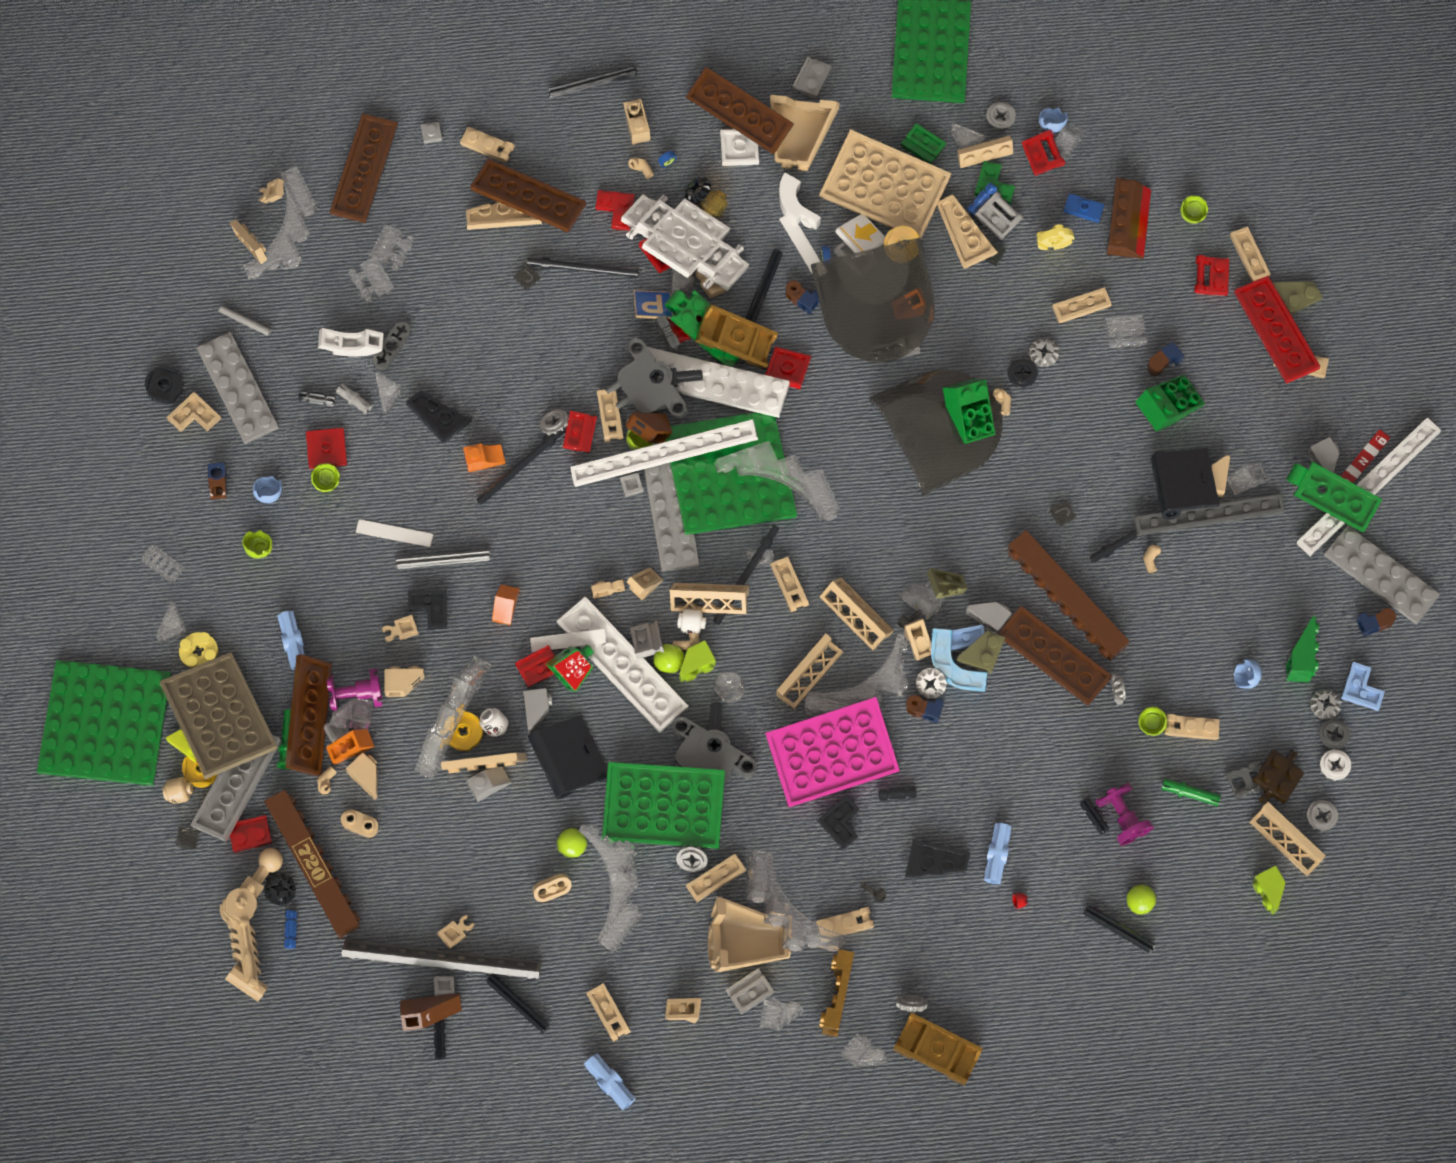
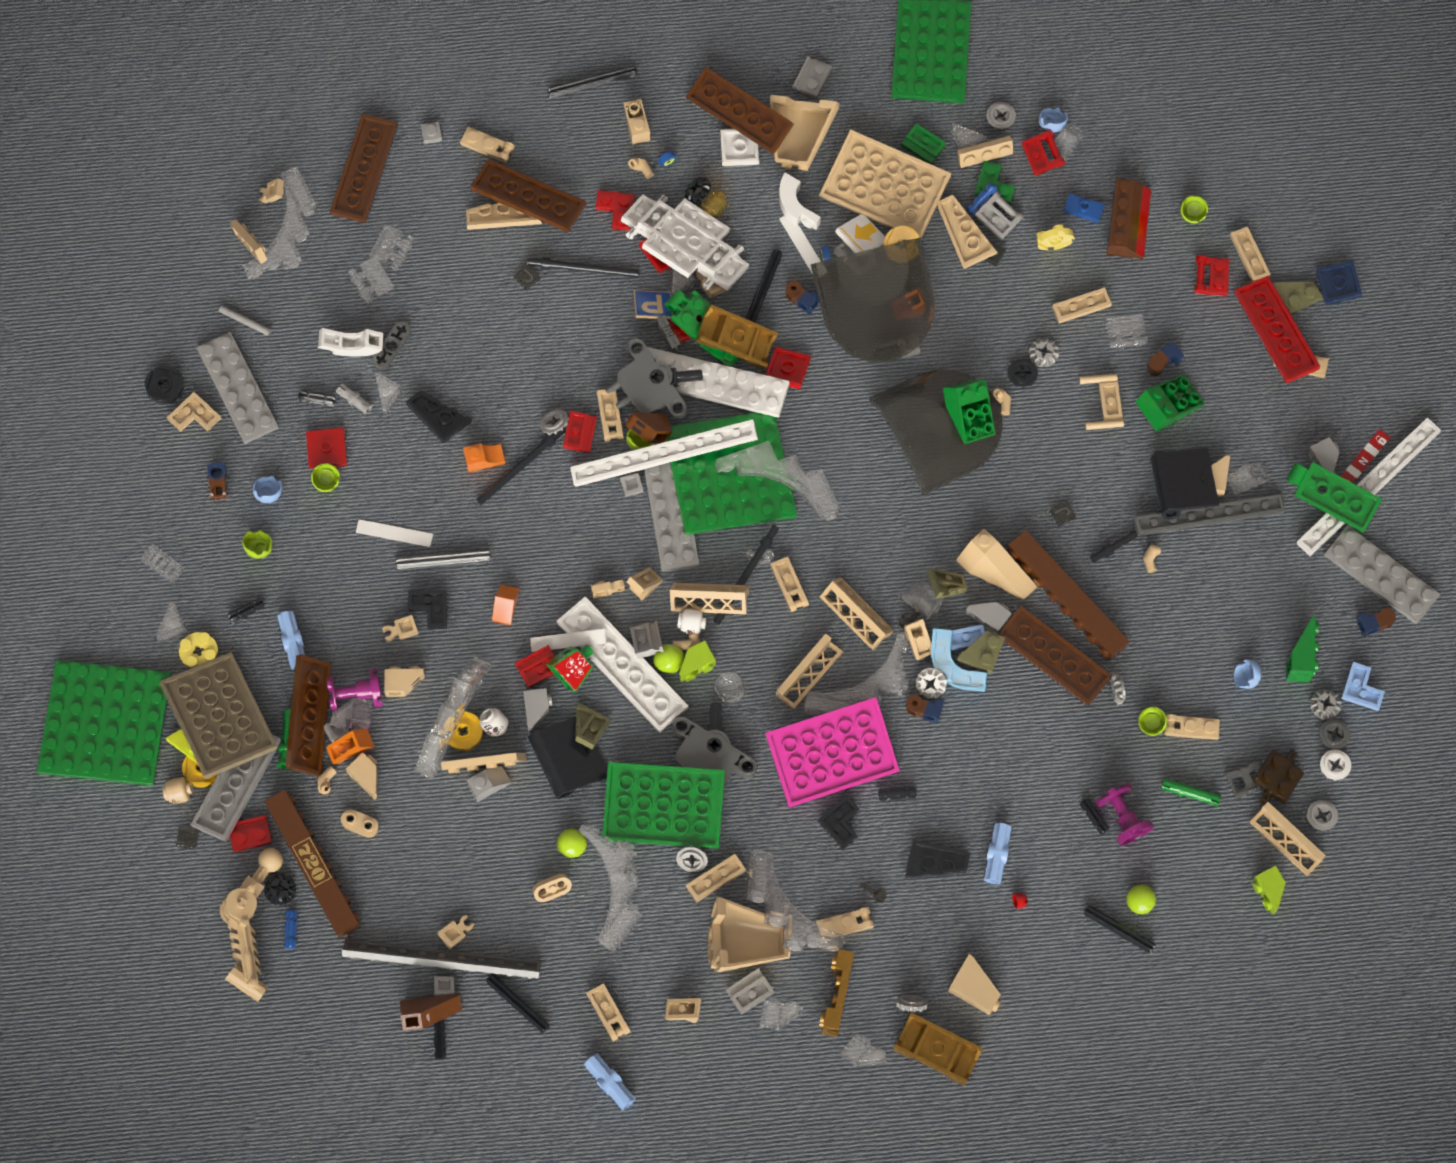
(246, 610): none -> black axle
(589, 726): none -> olive wing
(975, 987): none -> tan slope
(992, 563): none -> tan wedge
(1109, 400): none -> tan plate
(1339, 282): none -> dark blue plate

